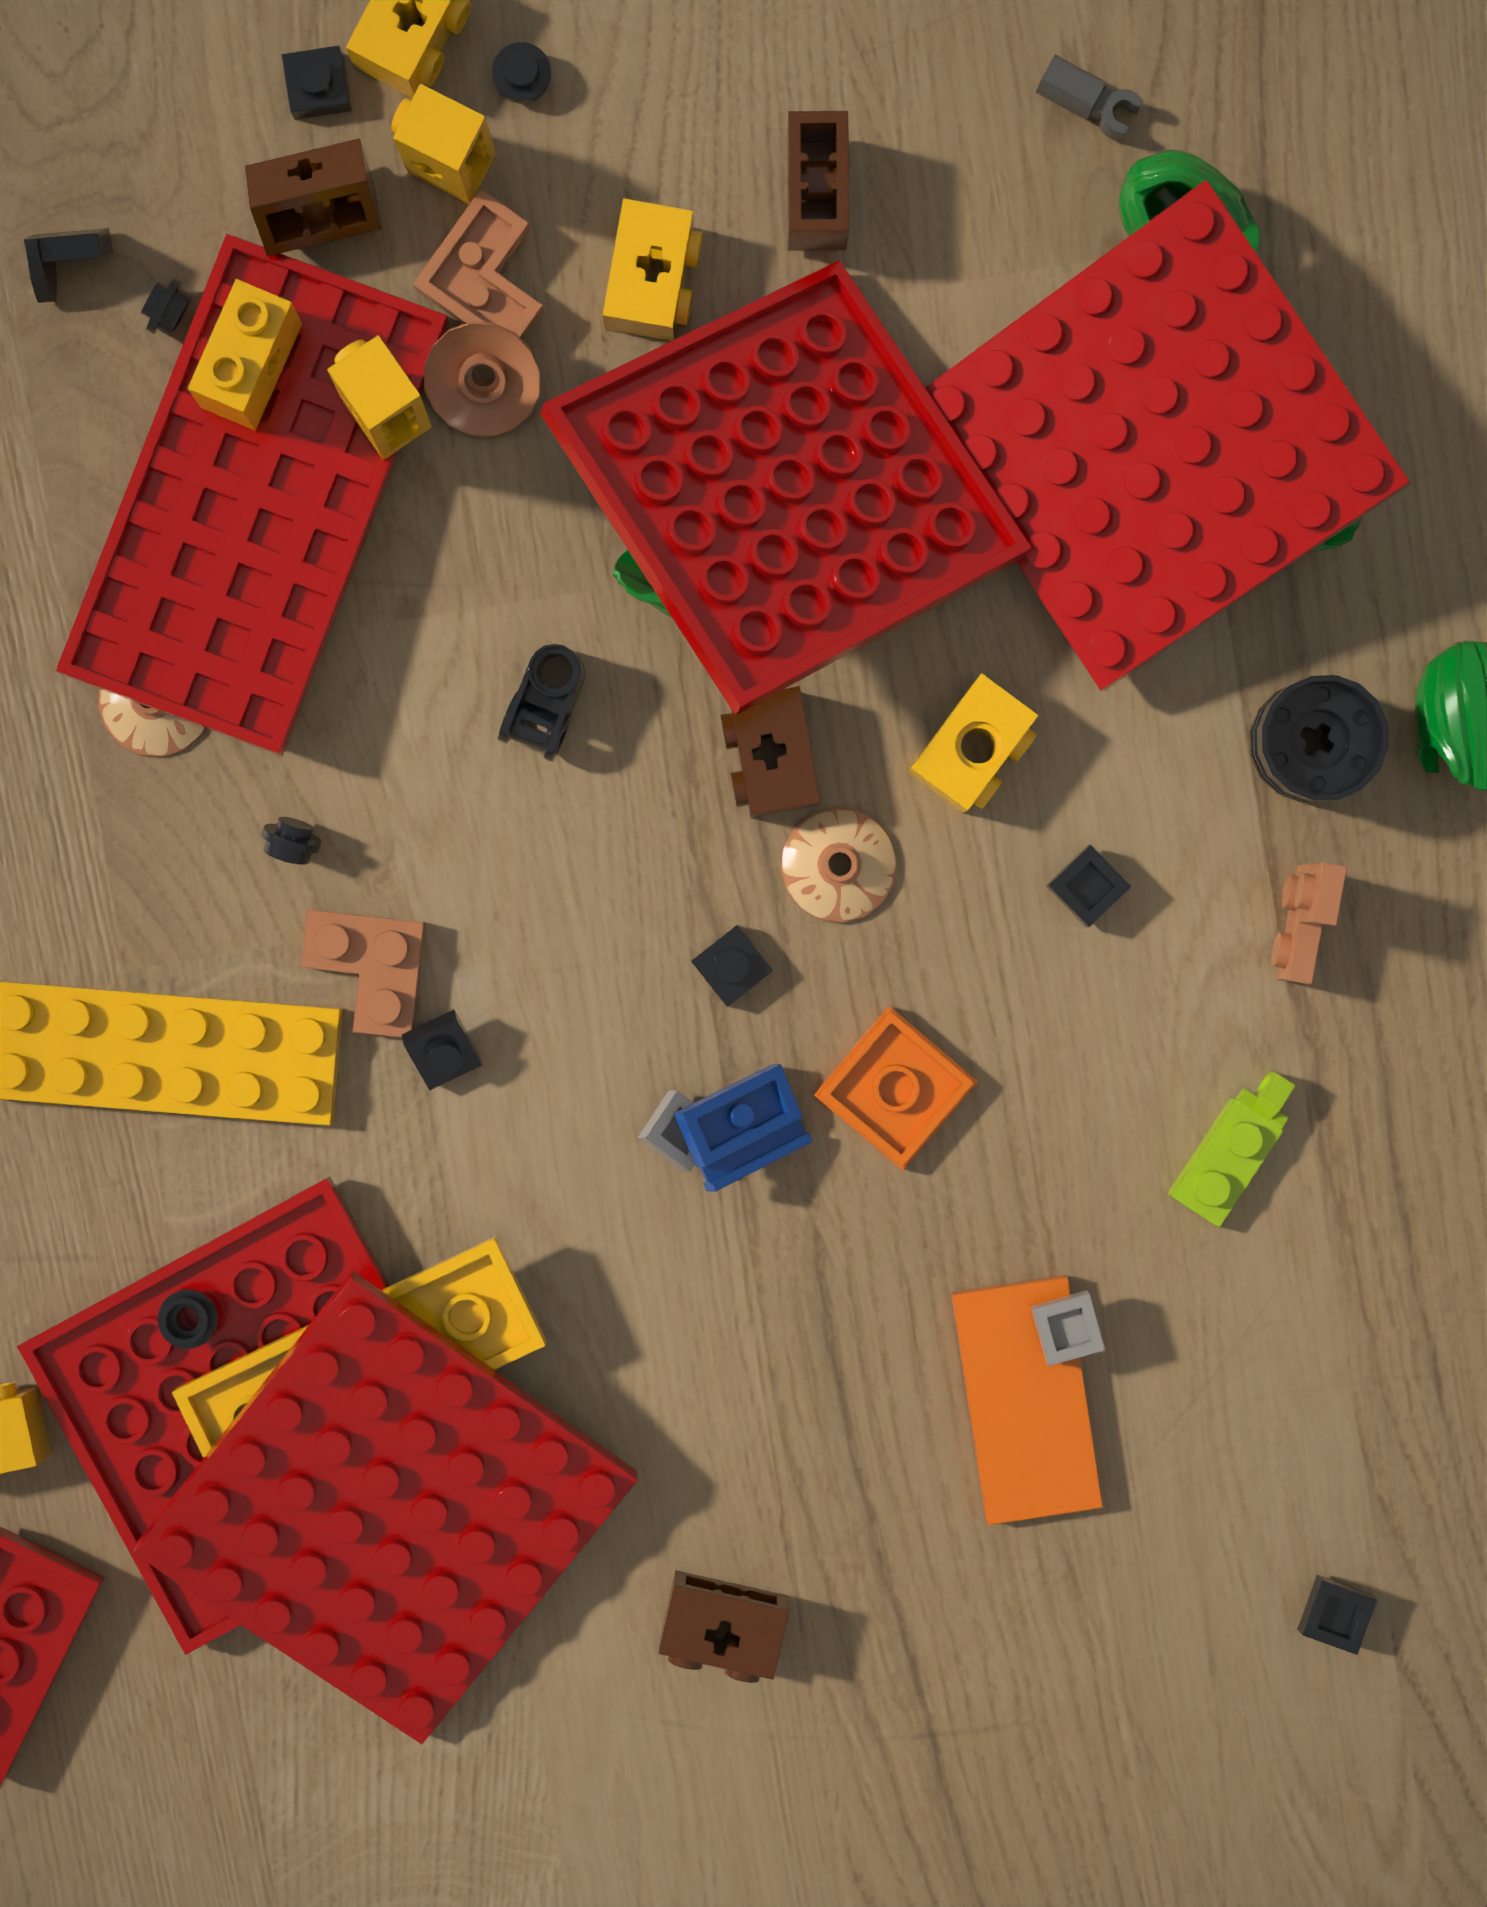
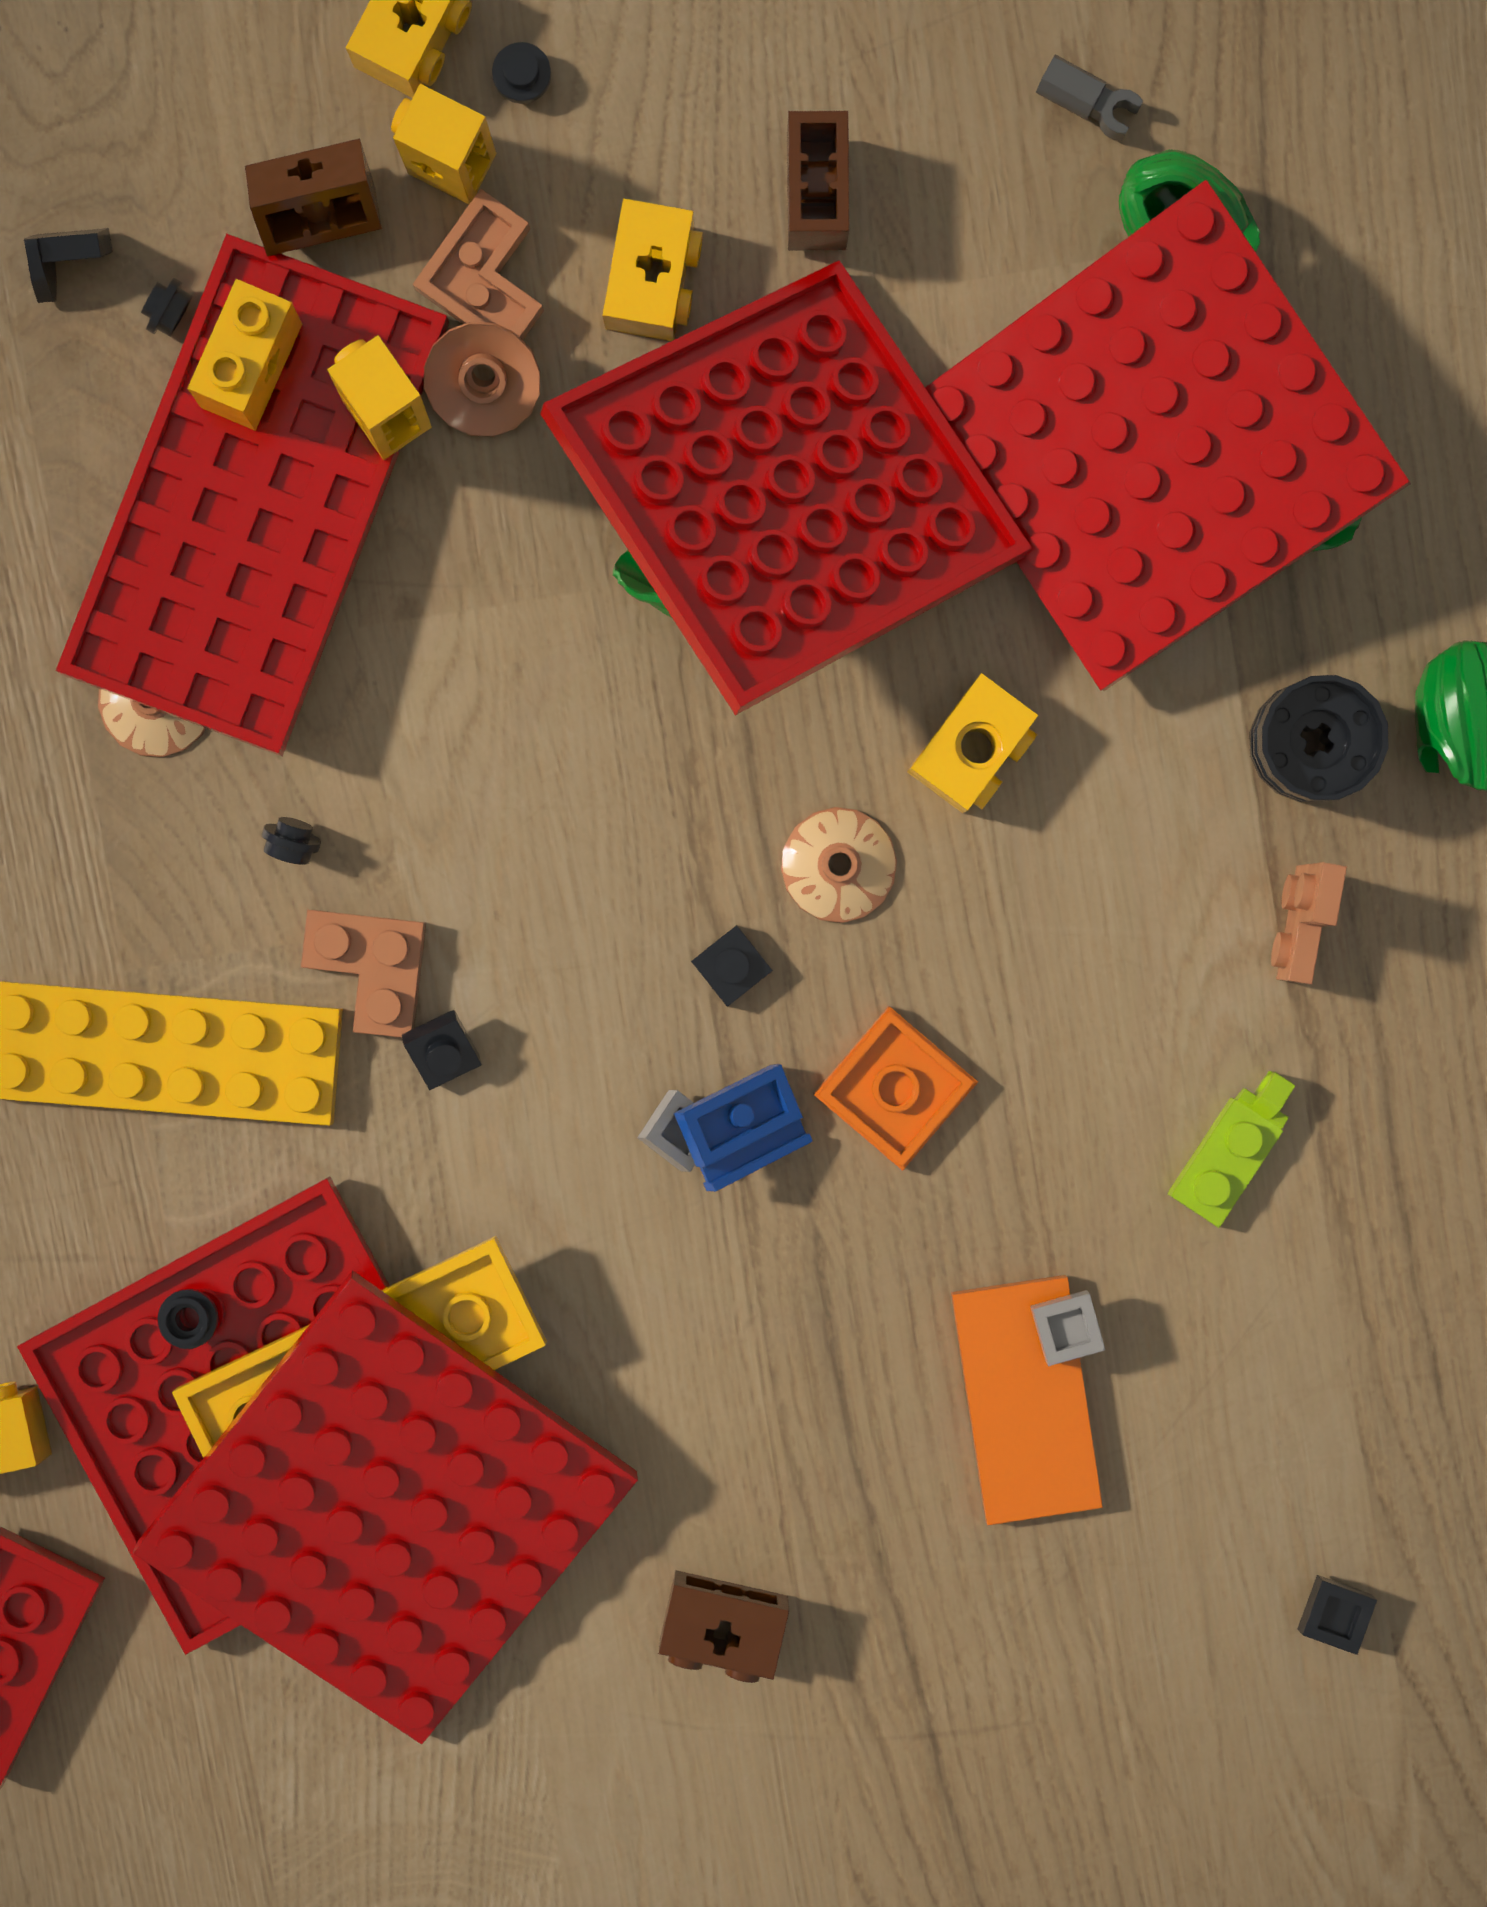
(316, 82): black plate -> none
(542, 704): black piece -> none
(794, 780): reddish brown brick -> none
(1088, 886): black plate -> none

